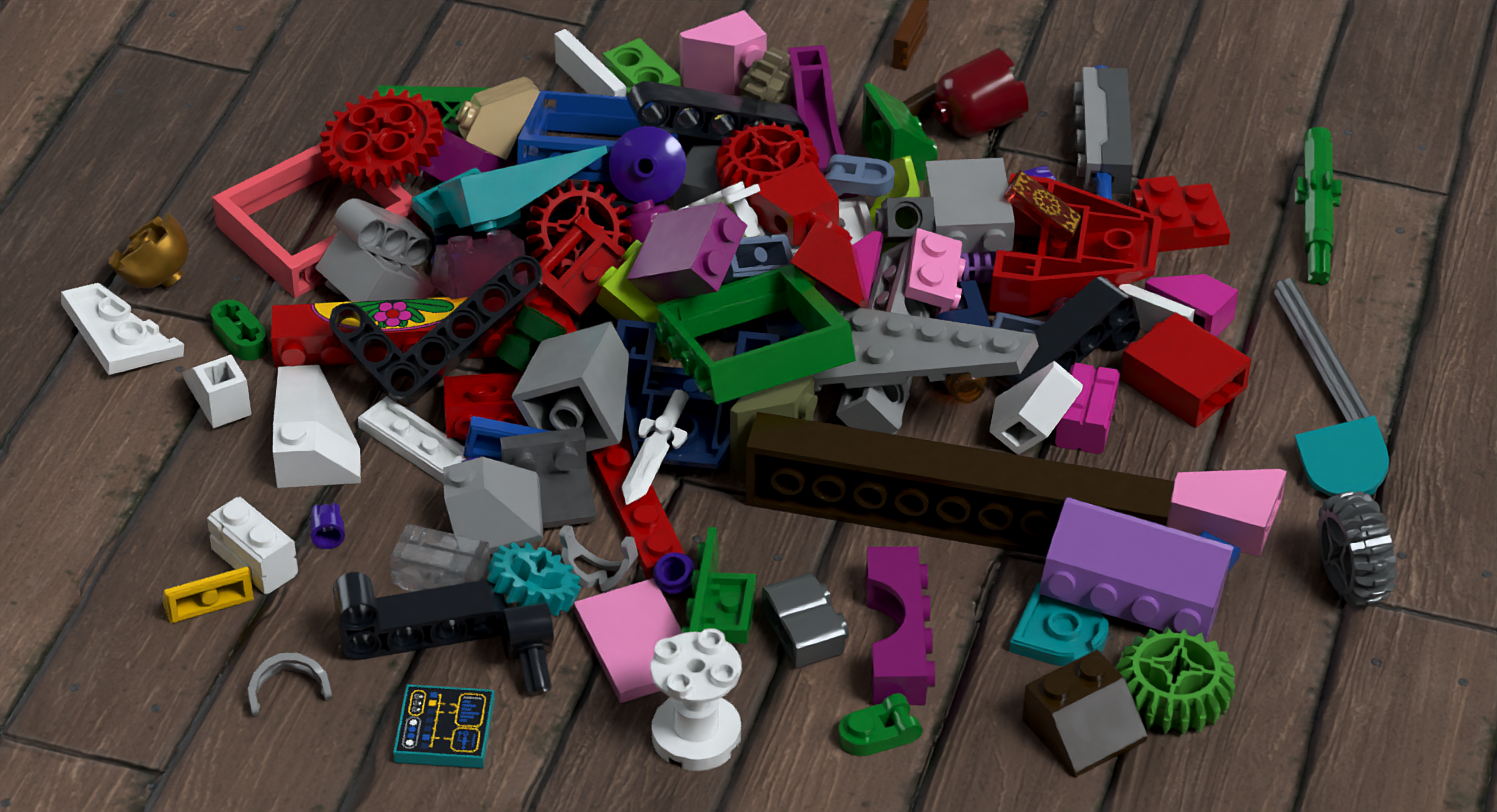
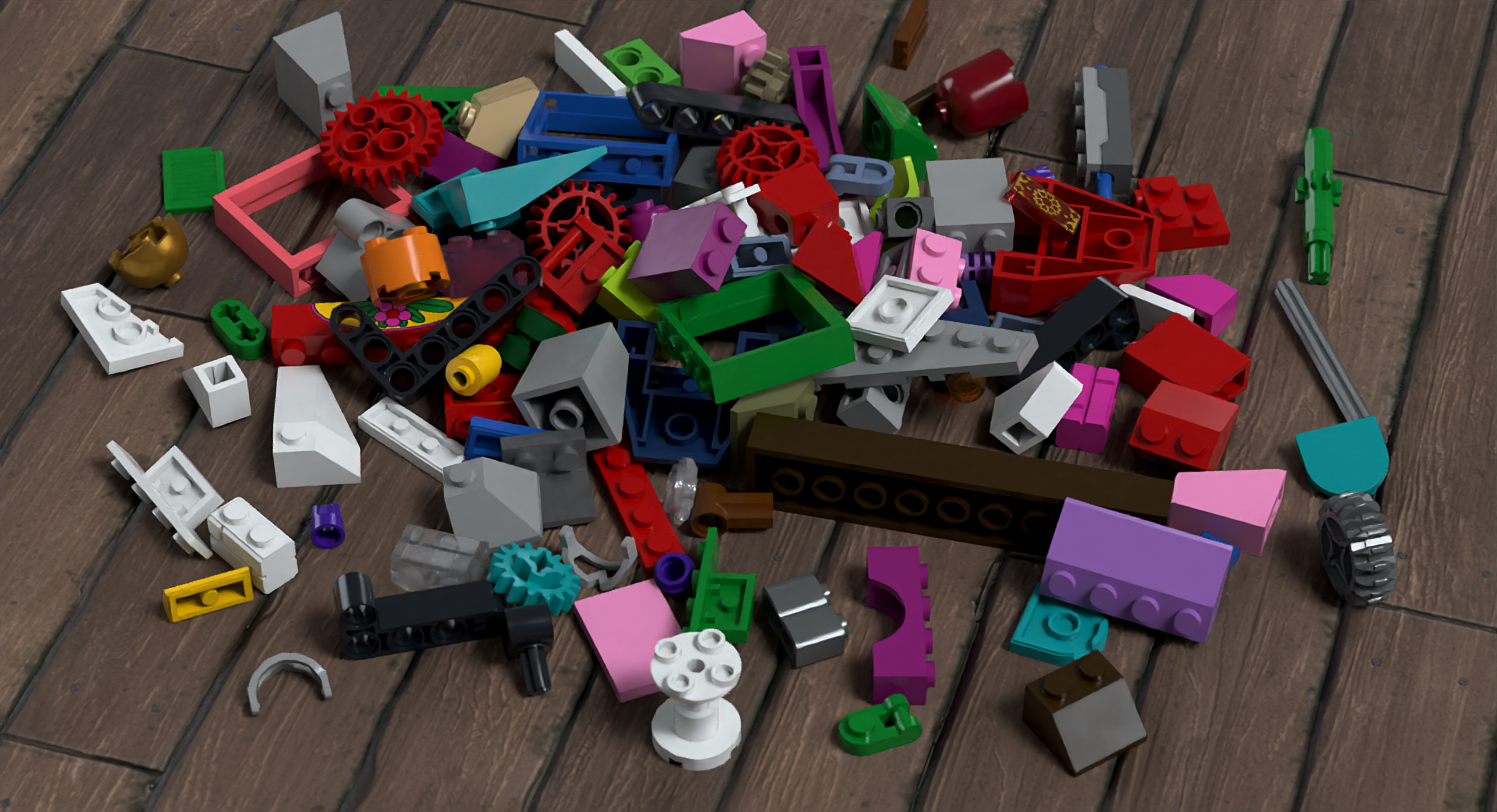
(176, 489): none -> white bracket
(192, 179): none -> green window
(314, 71): none -> light grey slope
(404, 267): none -> orange brick
(444, 726): tile -> none
(473, 369): none -> yellow brick
(655, 447): white sword -> none
(667, 161): dark purple dish -> none
(681, 490): none -> clear gear
(729, 510): none -> reddish brown piece
(898, 313): none -> white tile
(1183, 429): none -> red slope
(1202, 682): bright green gear -> none

